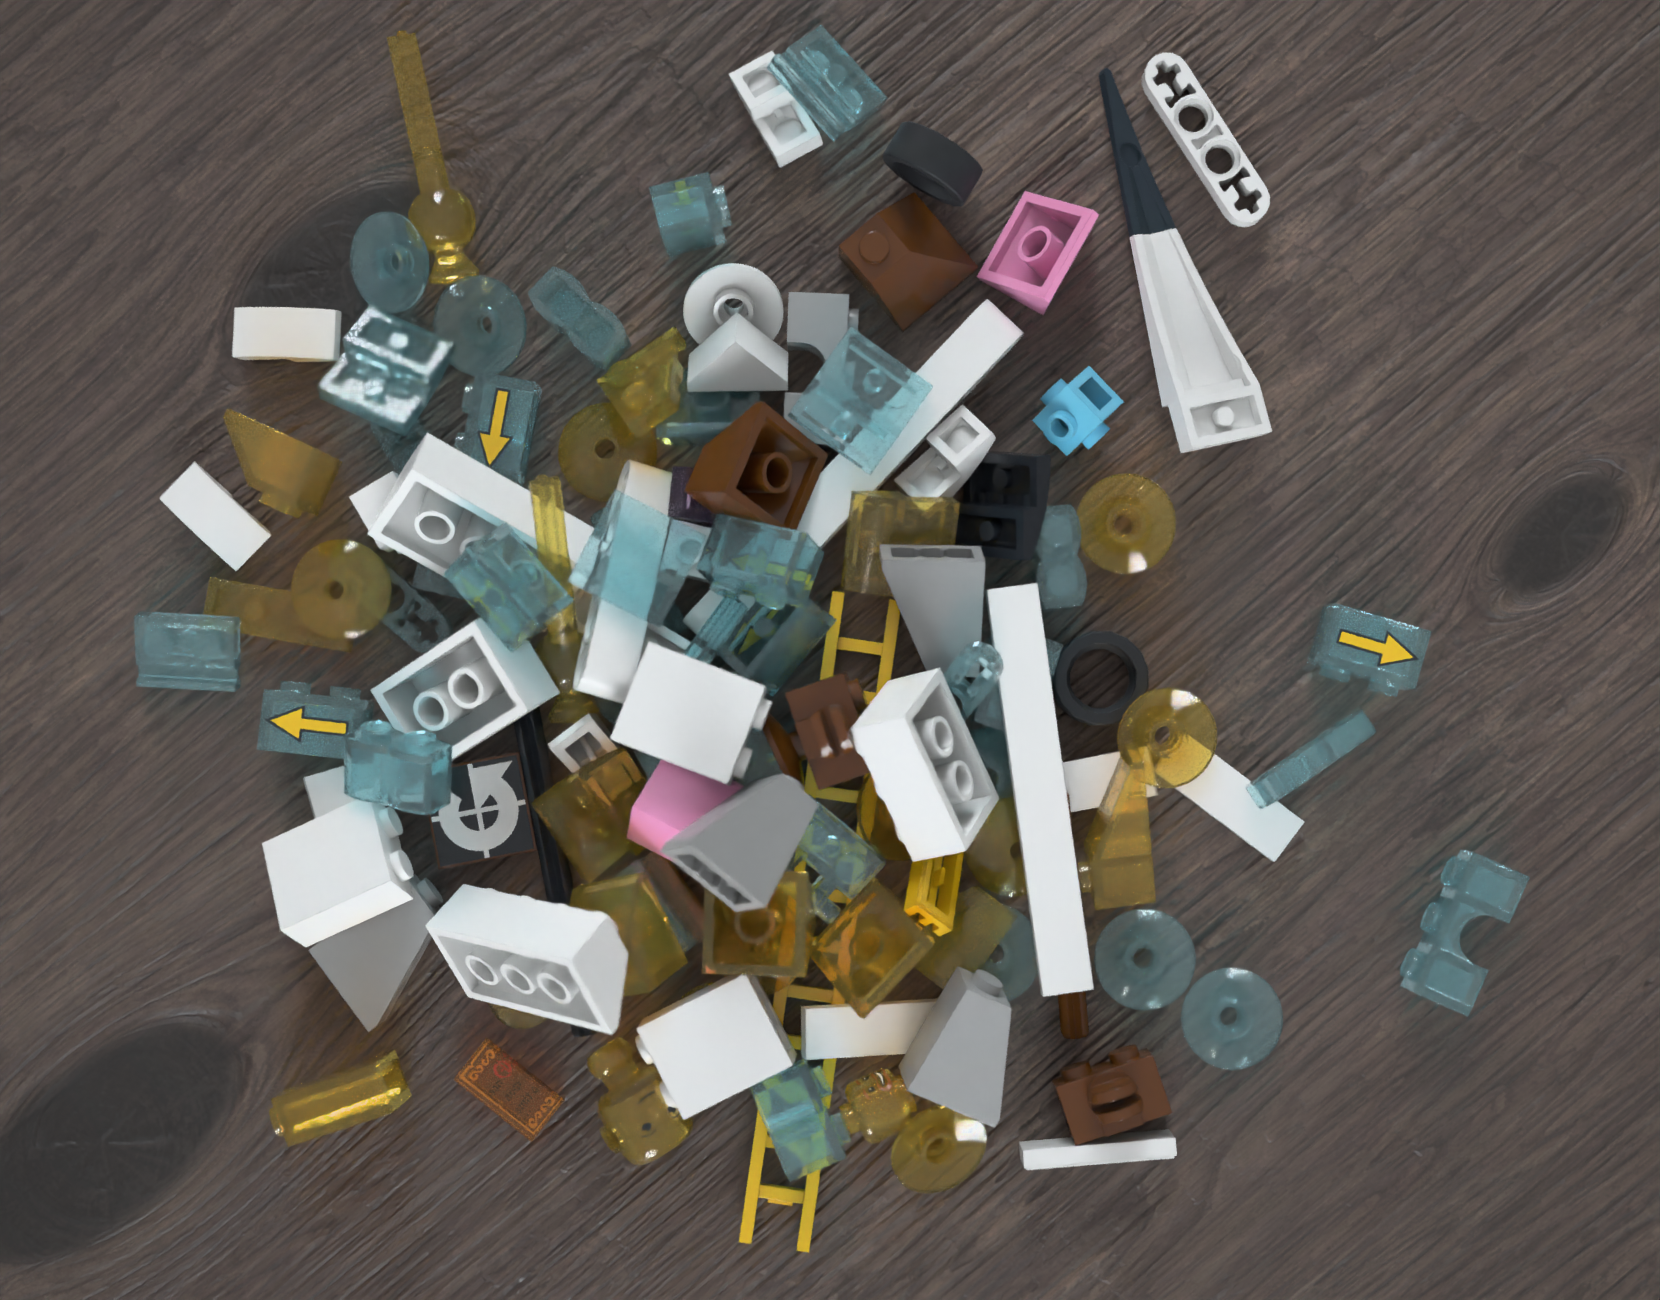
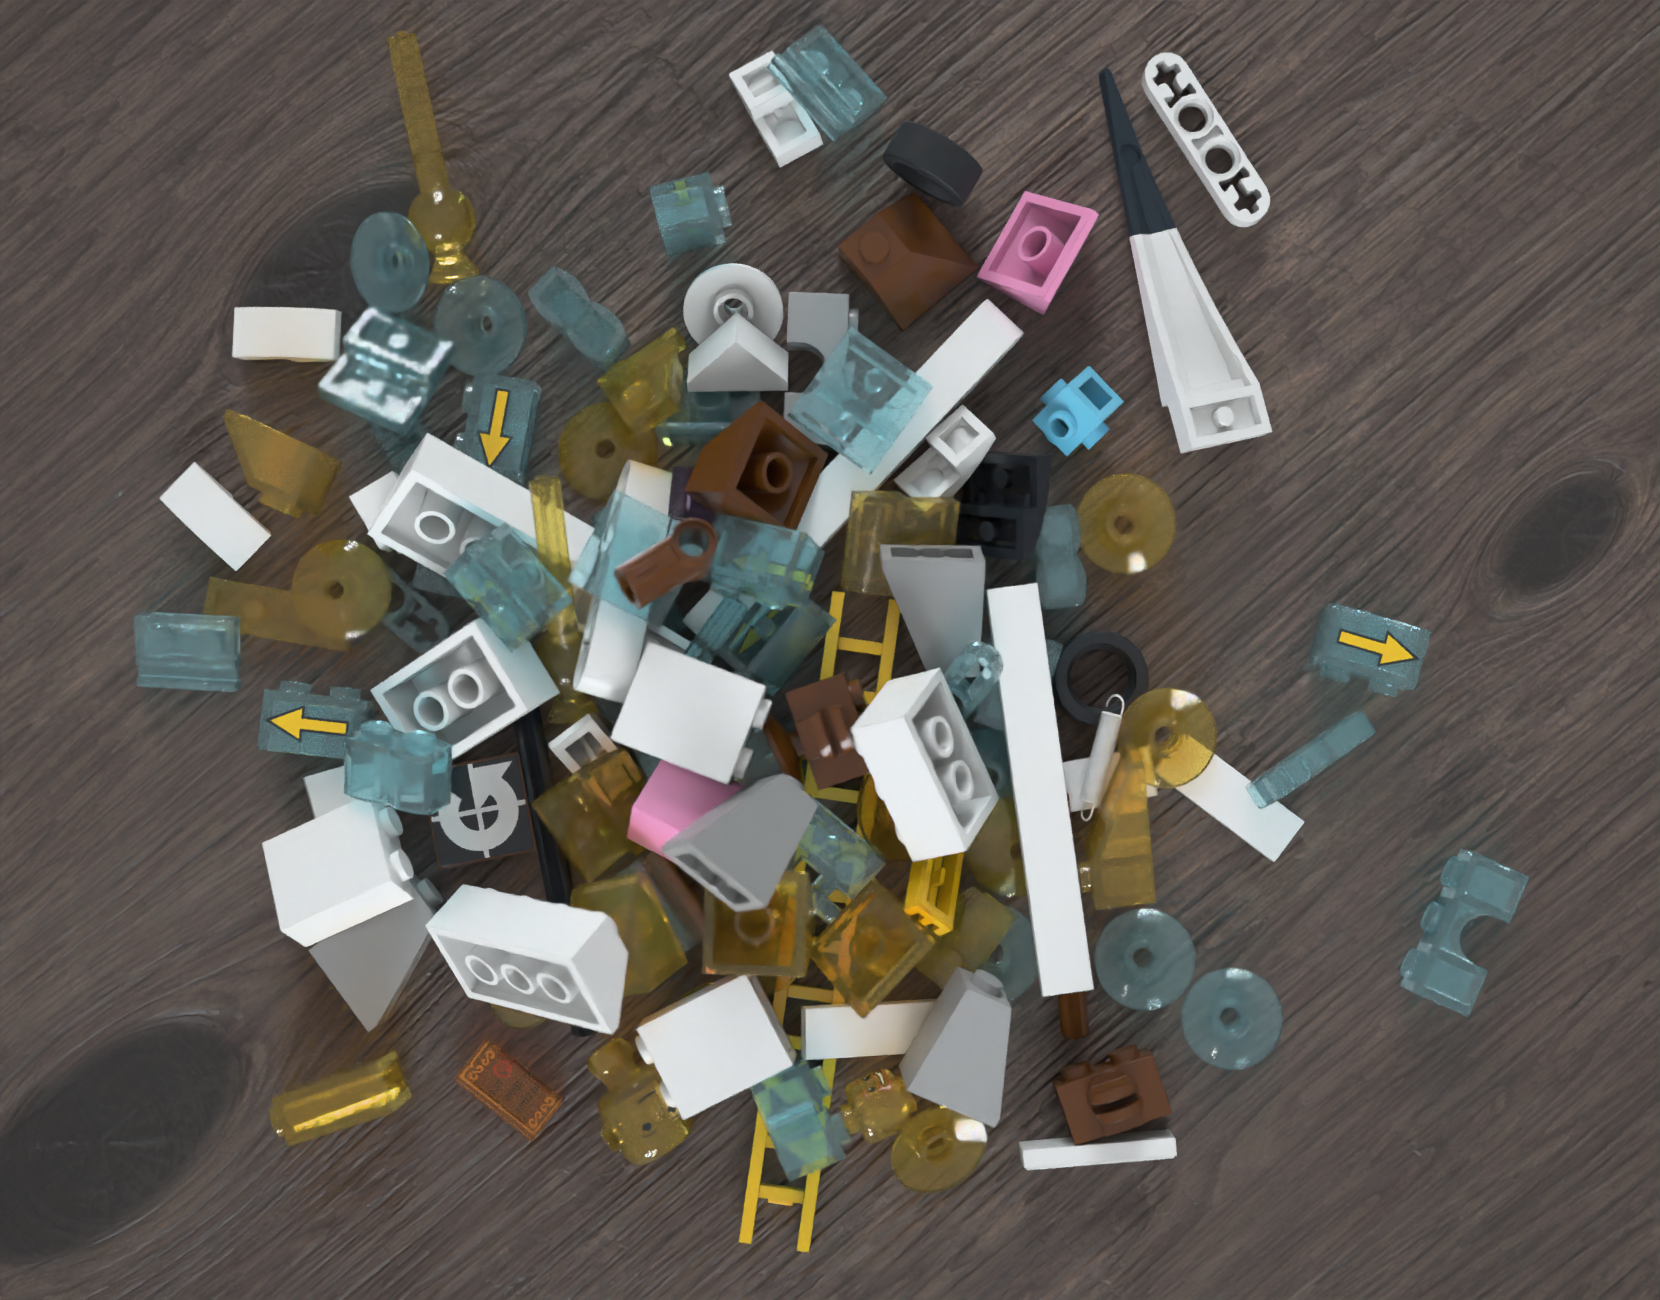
(666, 565): none -> reddish brown piece
(1101, 757): none -> white piece

